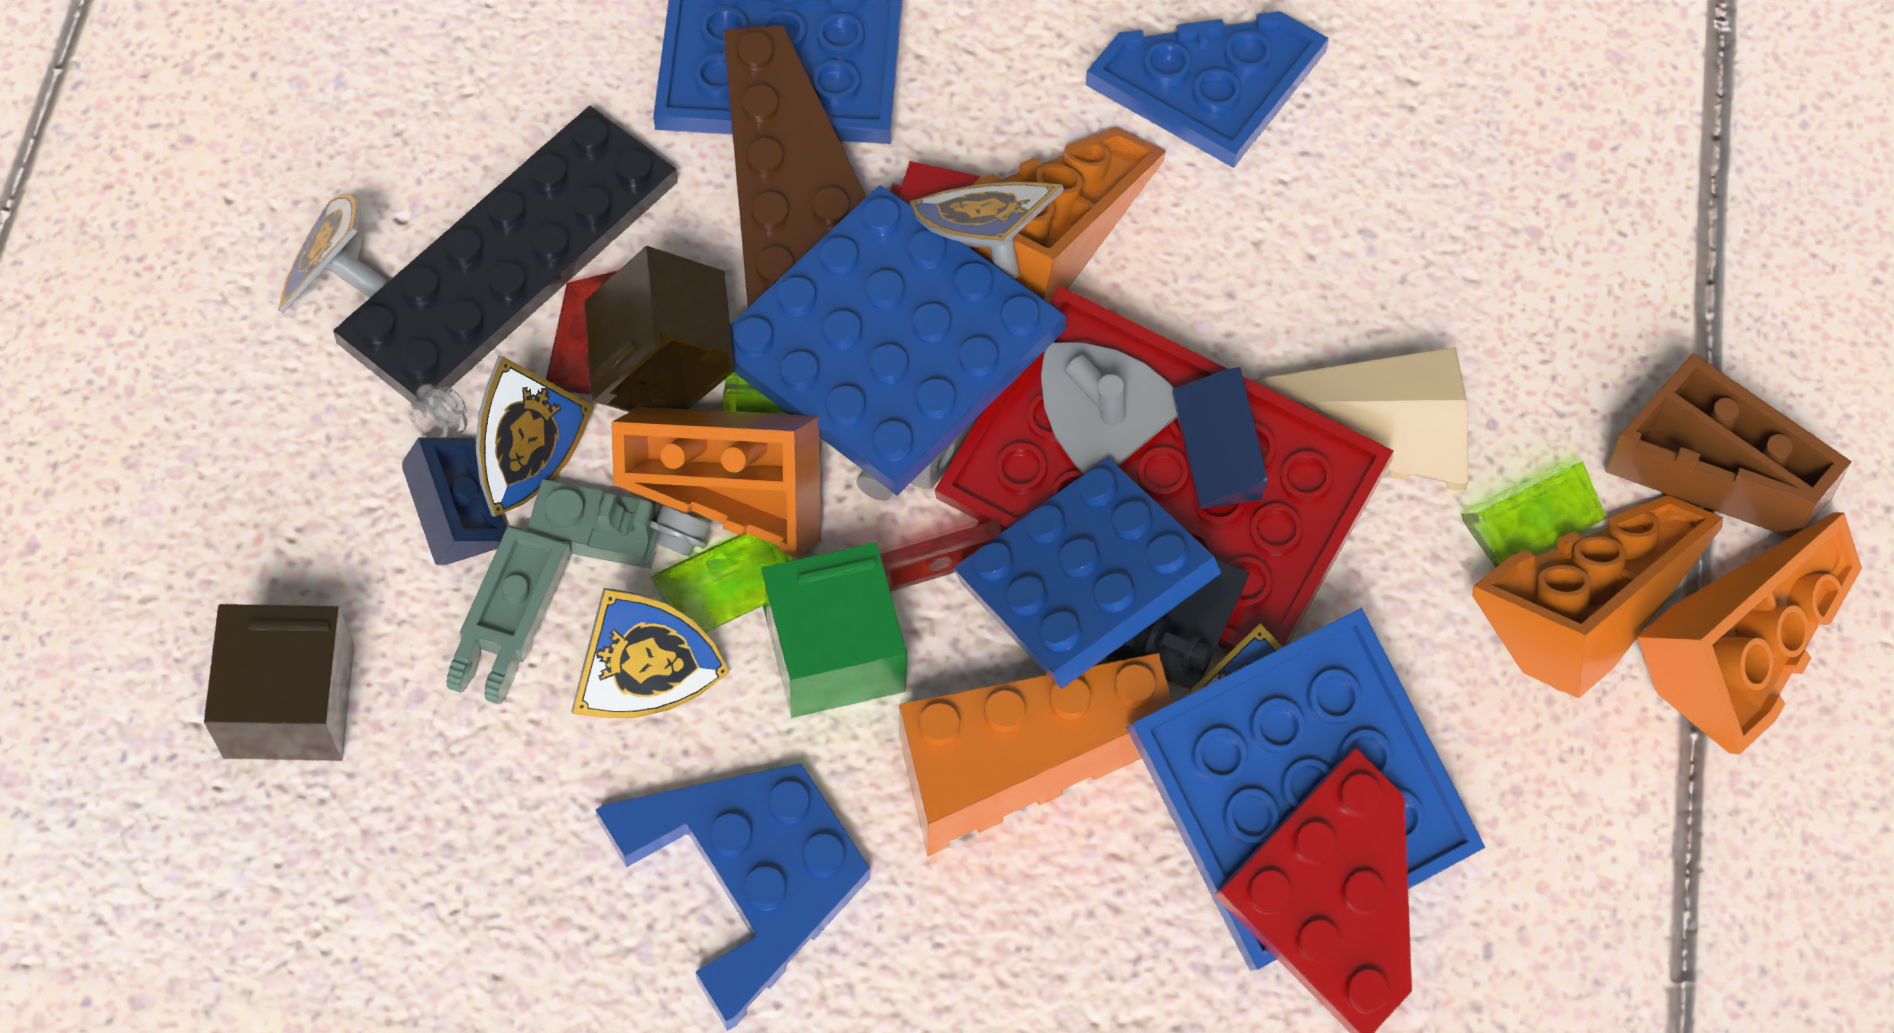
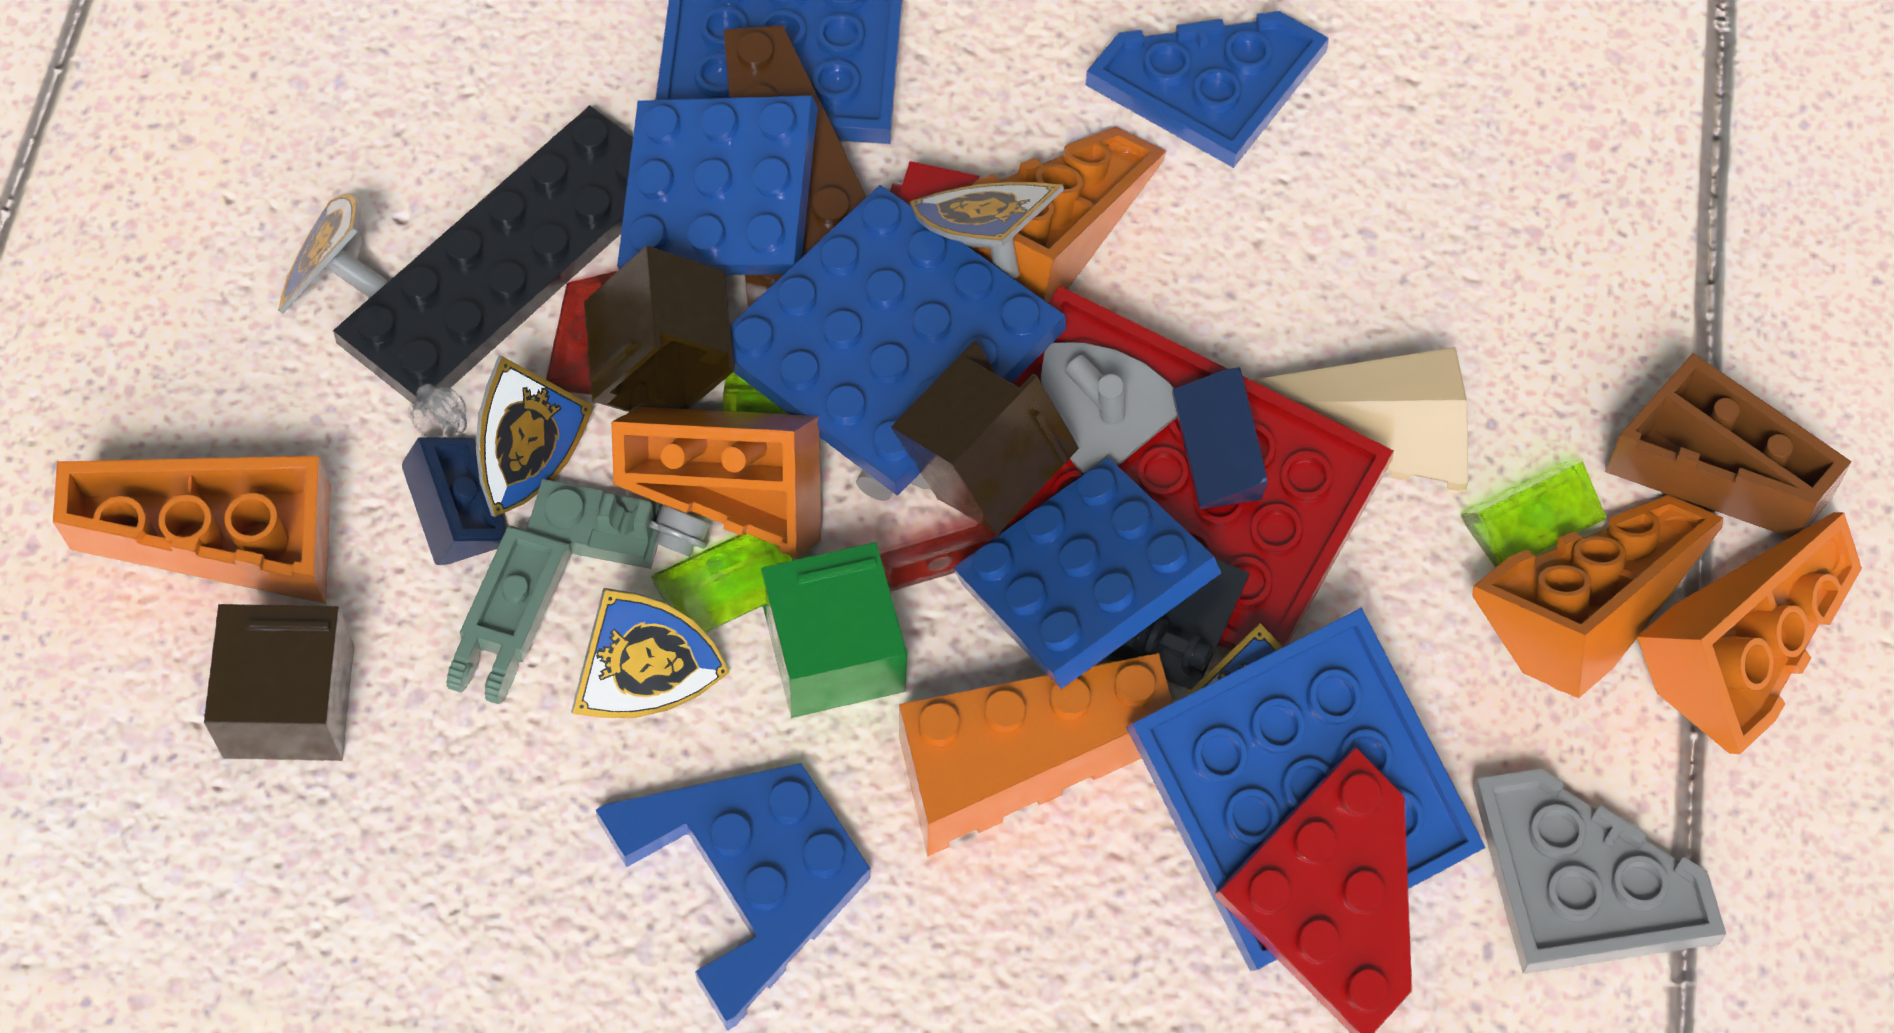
(206, 518): none -> orange wedge
(721, 181): none -> blue plate
(985, 439): none -> dark brown piece
(1585, 880): none -> light grey plate

